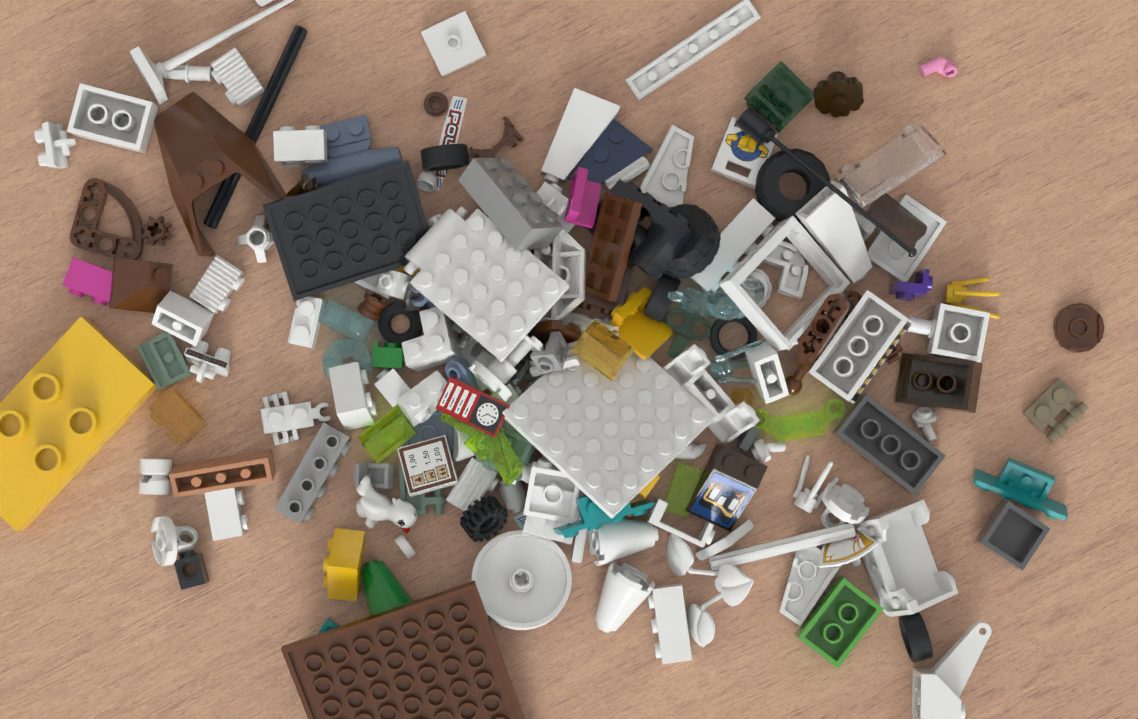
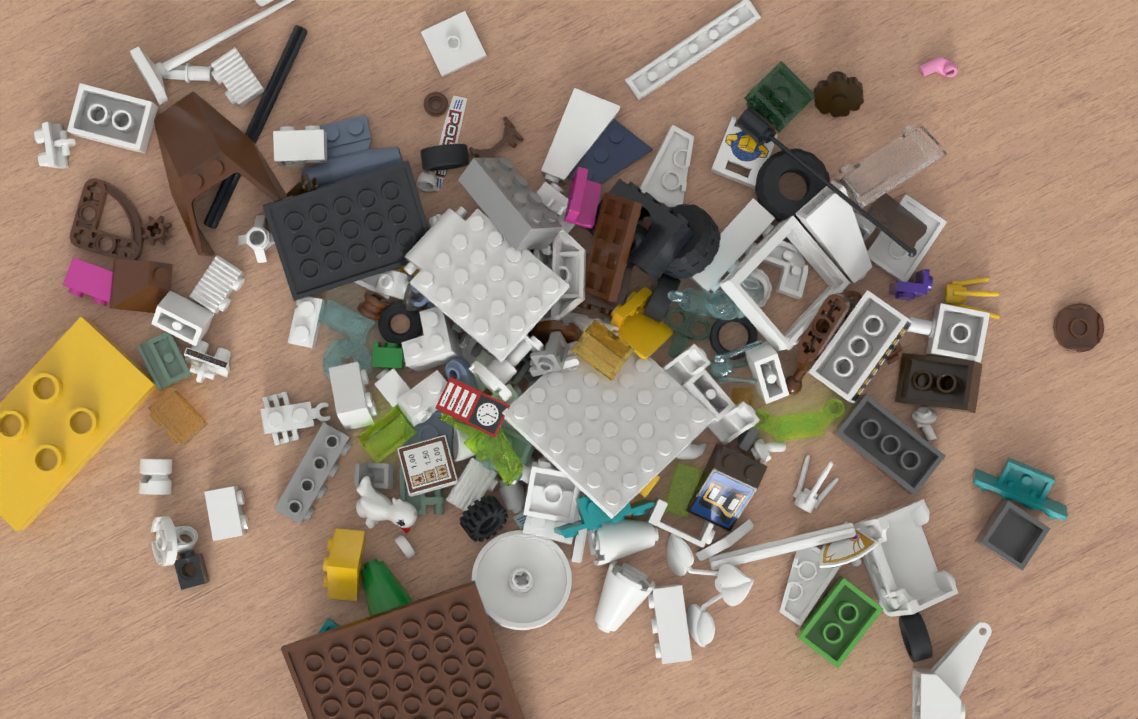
(222, 473): nougat brick -> none
(628, 172): white axle -> none
(844, 503): white tile -> none
(1050, 404): dark tan plate -> none

